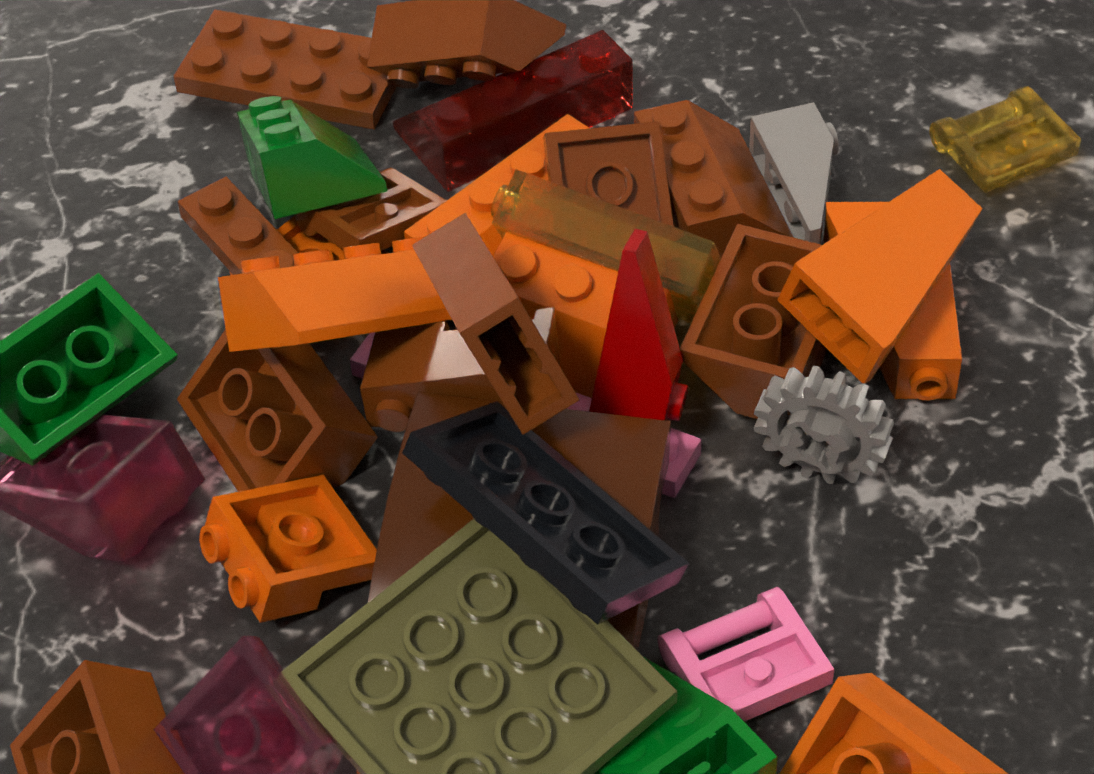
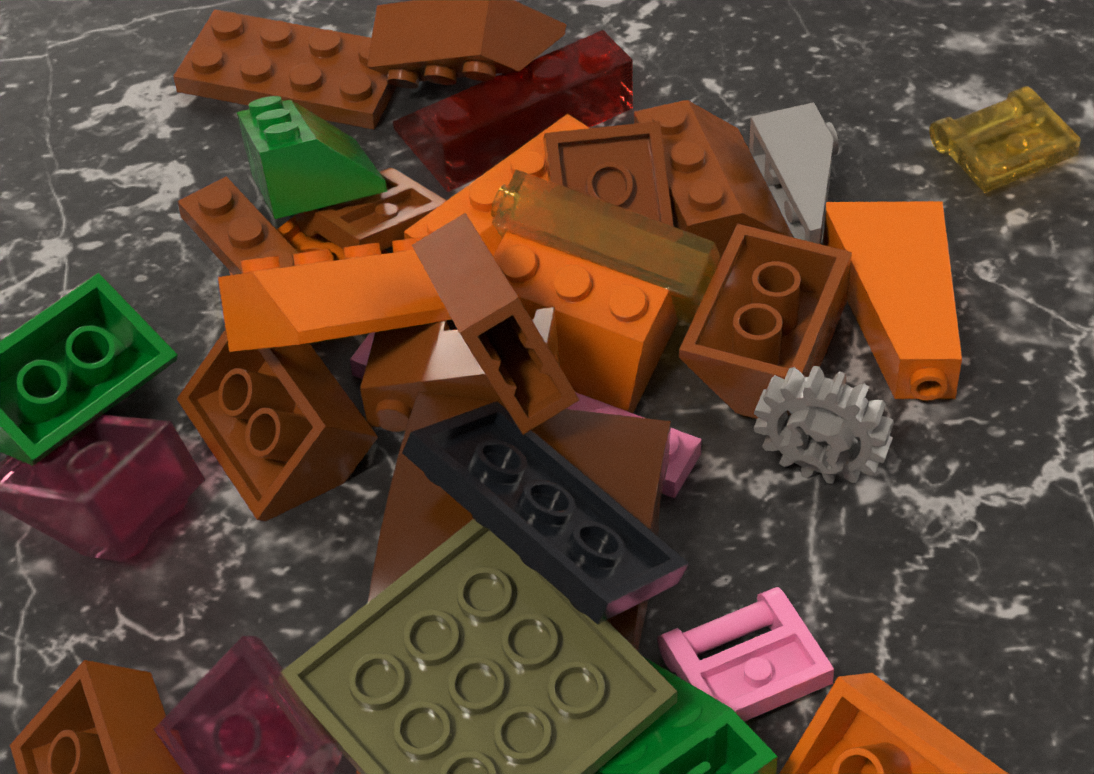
(286, 546): orange plate -> none
(640, 345): red slope -> none
(877, 273): orange slope -> none

